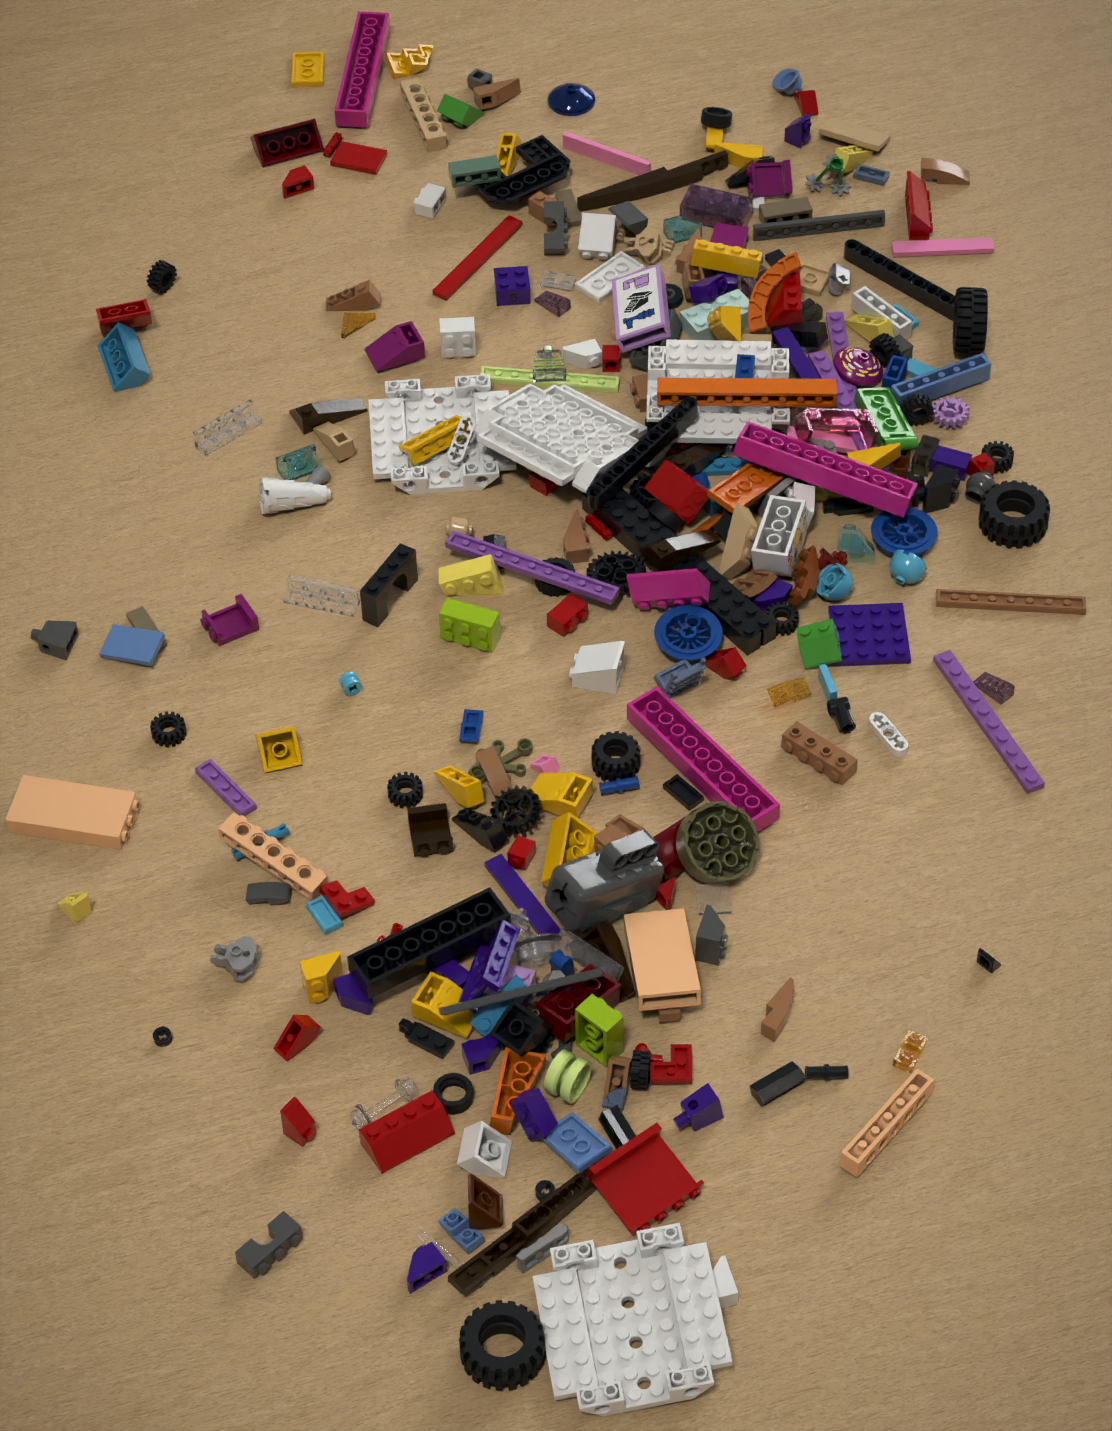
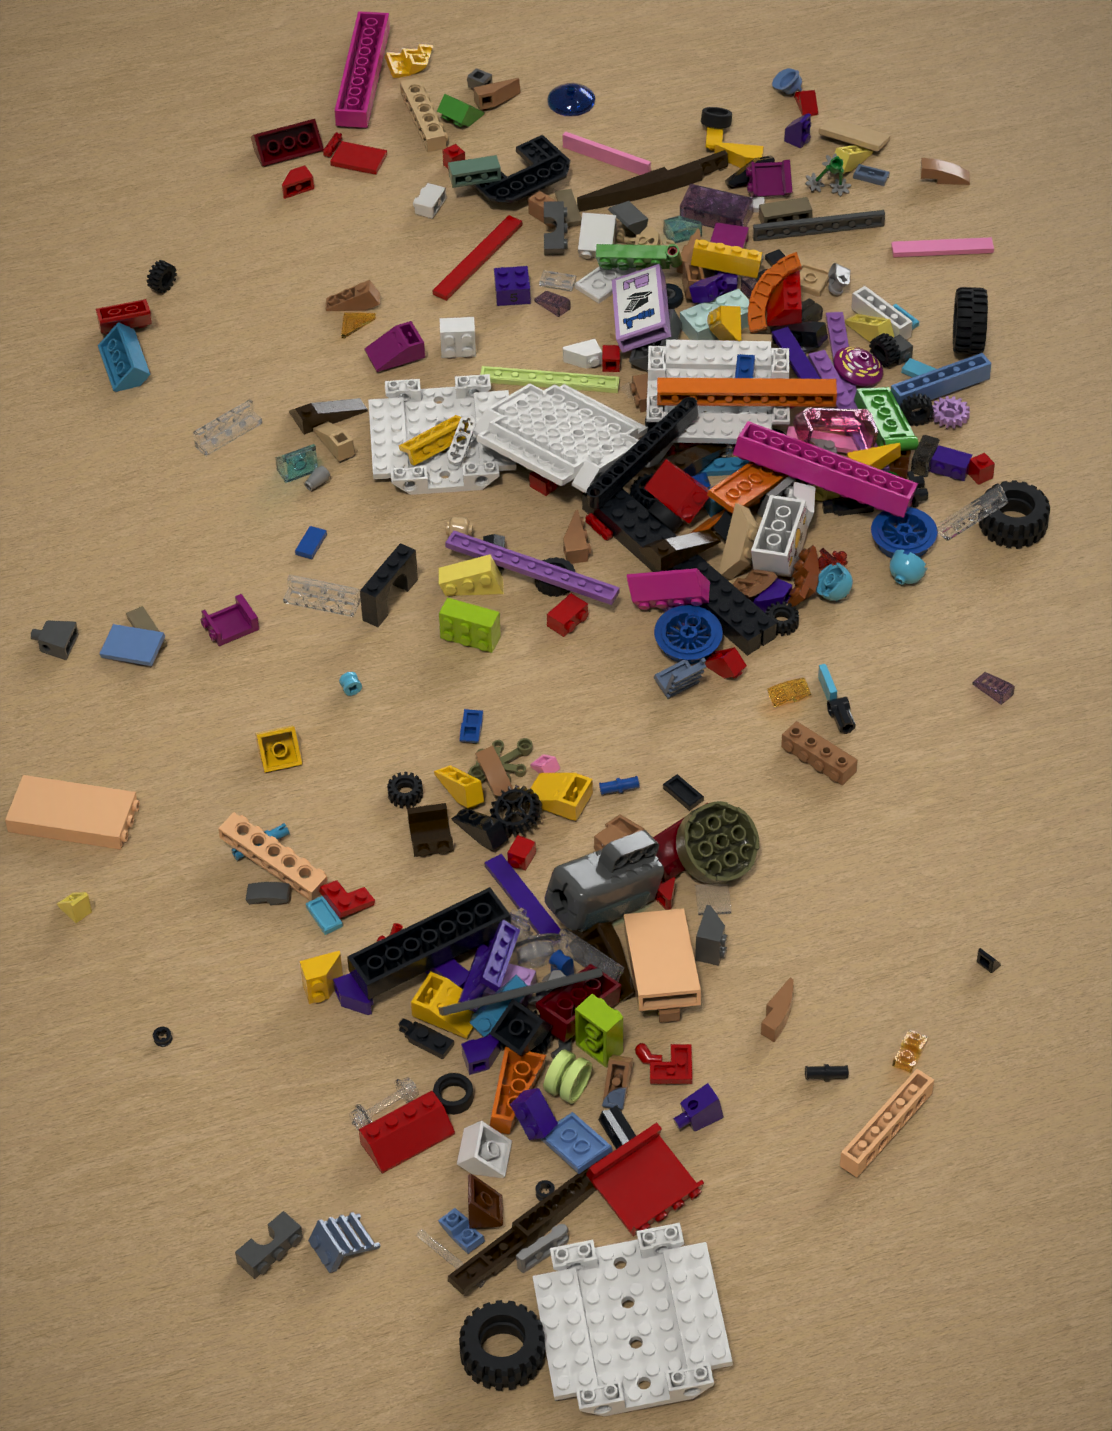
(165, 721): black tyre -> none
(225, 788): medium lavender tile -> none
(237, 957): light grey hinge -> none
(288, 495): white cone -> none
(296, 1036): red slope -> none
(297, 1122): red slope -> none
(307, 69): yellow tile -> none
(311, 542): none -> blue tile
(333, 1245): none -> sand blue plate
(425, 1266): dark purple slope -> none
(452, 154): none -> red brick
(507, 151): yellow slope -> none
(549, 365): clear torso -> none
(567, 841): yellow slope -> none
(599, 667): white slope -> none
(614, 569): black gear -> none
(615, 745): black tyre -> none
(637, 256): none -> bright green hinge
(640, 1069): black tyre -> none
(700, 757): dark pink brick -> none
(725, 1283): white slope -> none
(777, 1083): black piece -> none
(819, 644): bright green slope -> none
(853, 540): clear light blue slope -> none
(871, 634): dark purple plate -> none
(889, 742): white beam -> none
(895, 371): blue brick -> none
(900, 278): black beam -> none
(917, 208): red slope -> none
(941, 489): black slope -> none
(972, 513): none -> clear fence
(977, 486): dark grey piece -> none
(989, 722): medium lavender plate -> none
(1001, 450): black tyre -> none
(1011, 601): medium nougat tile -> none

